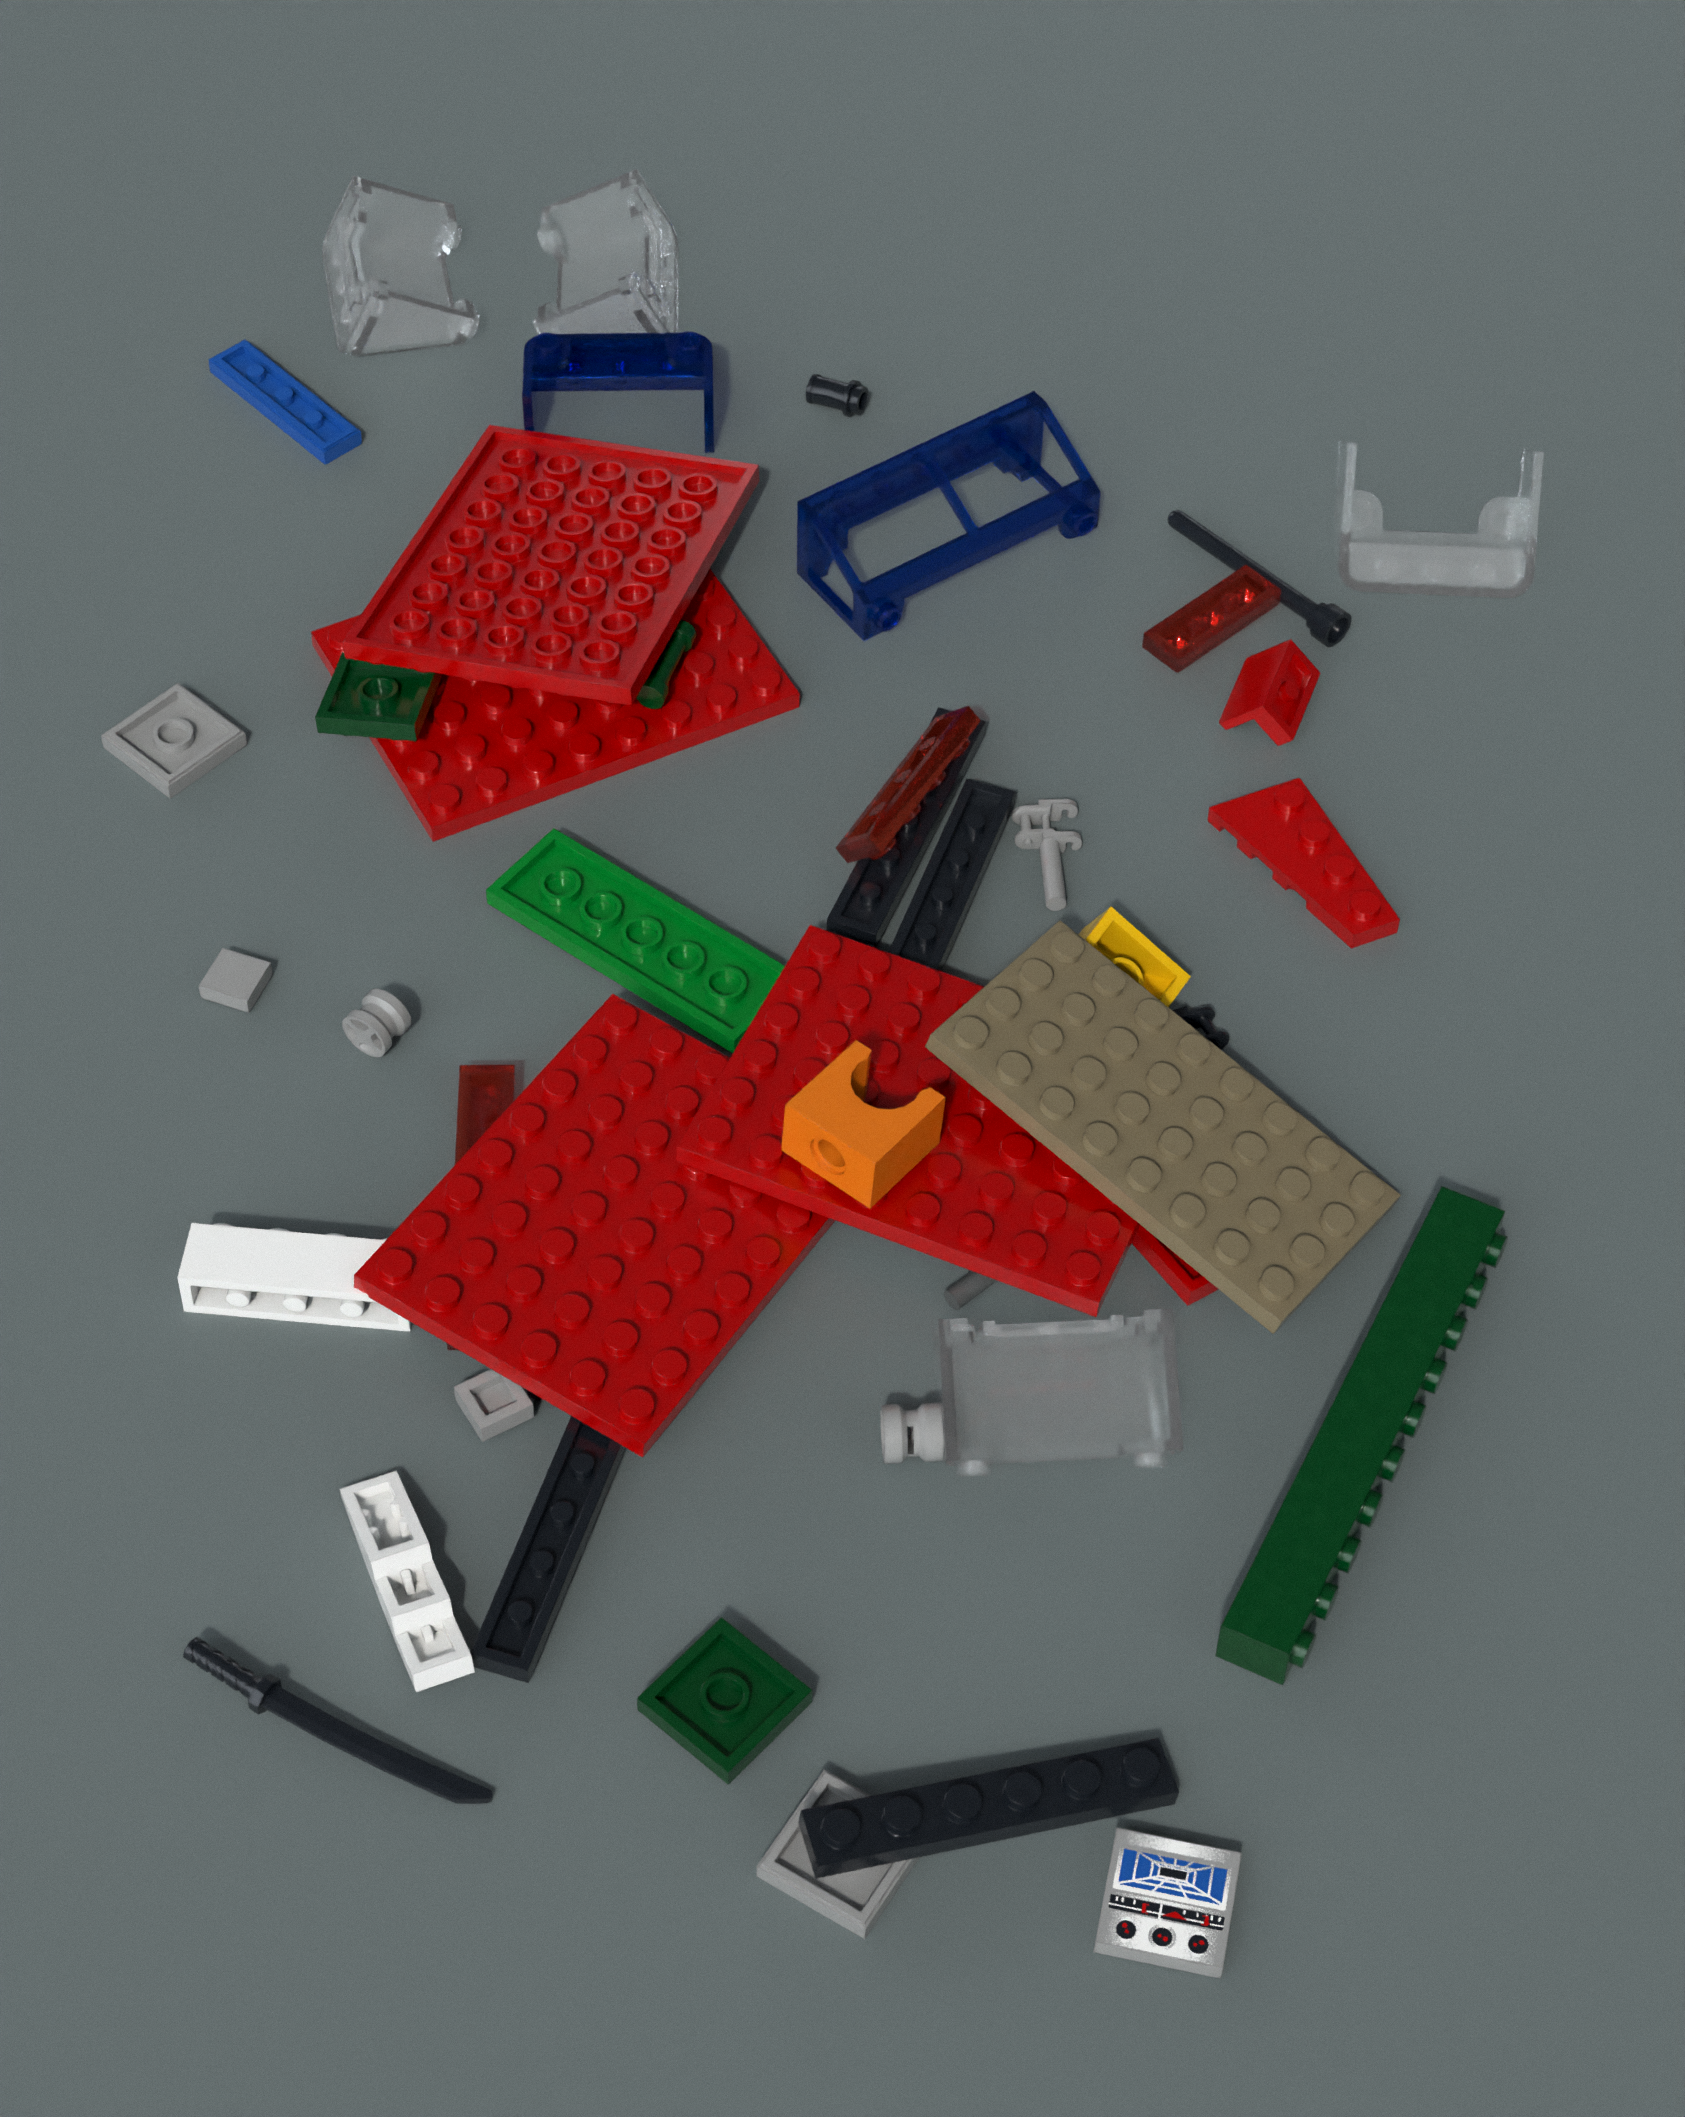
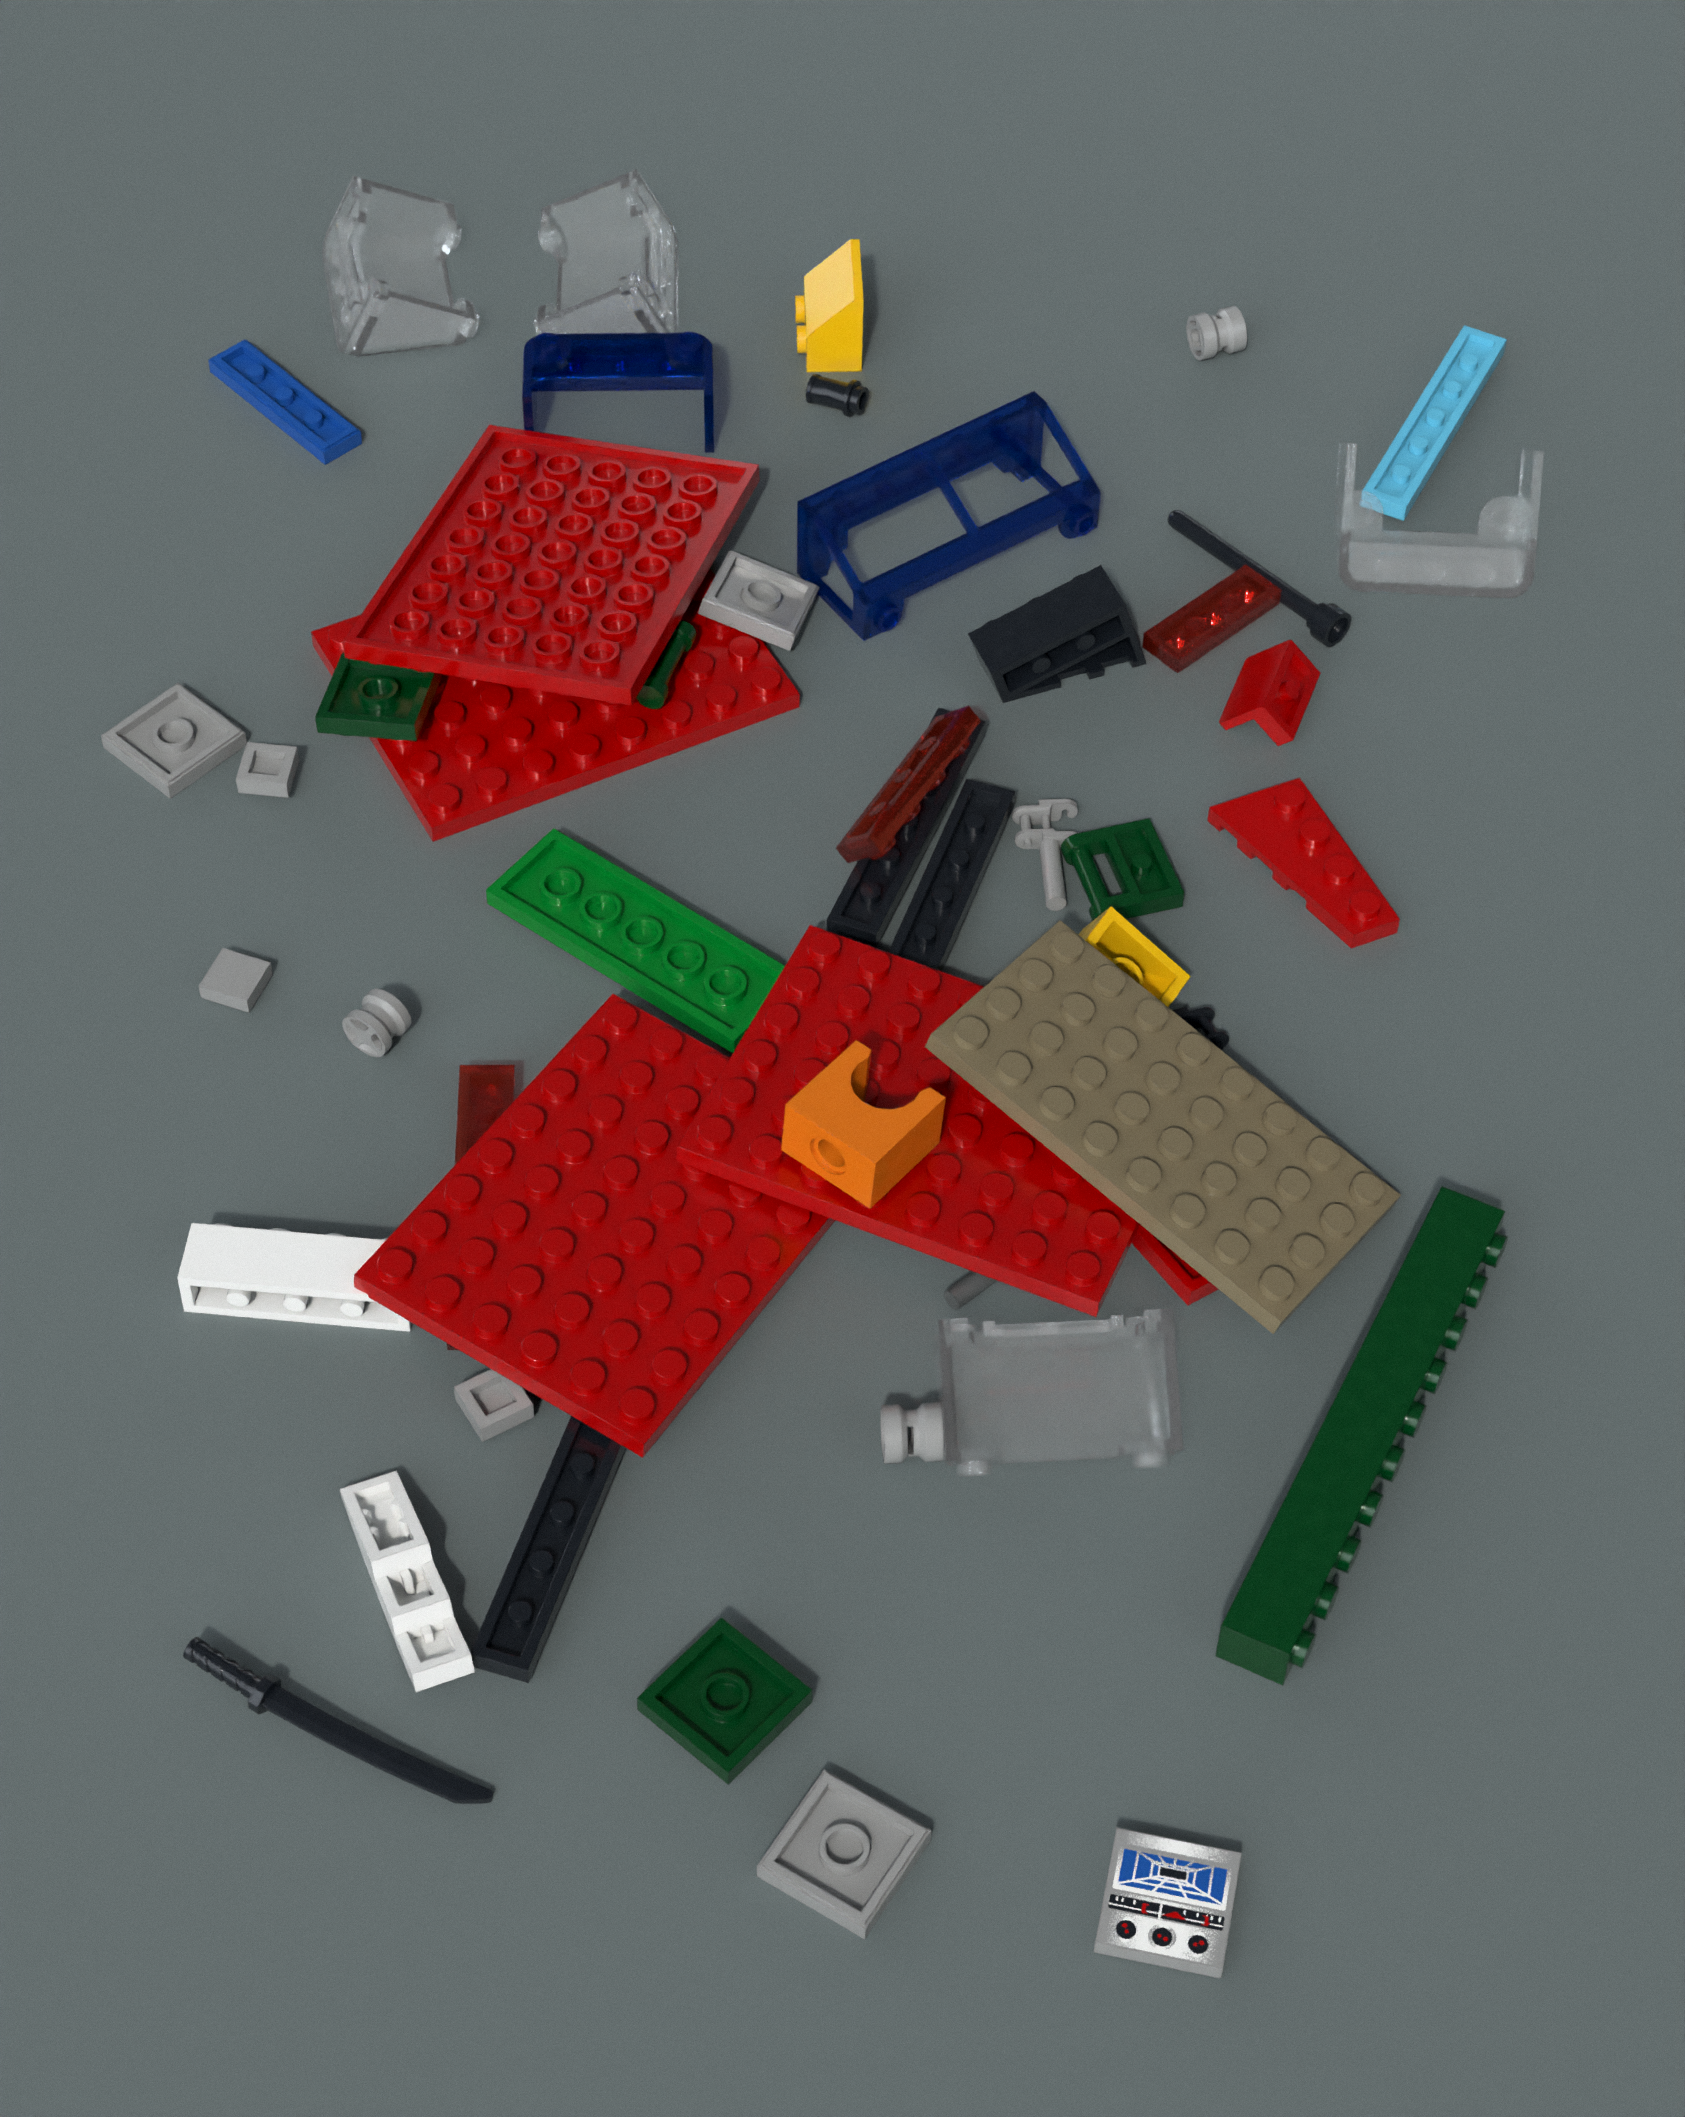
(267, 769): none -> light grey plate
(759, 600): none -> light grey tile
(832, 313): none -> yellow slope
(987, 1807): black plate -> none
(1058, 637): none -> black wedge
(1137, 863): none -> dark green plate
(1216, 333): none -> light grey wheel
(1435, 420): none -> medium azure plate

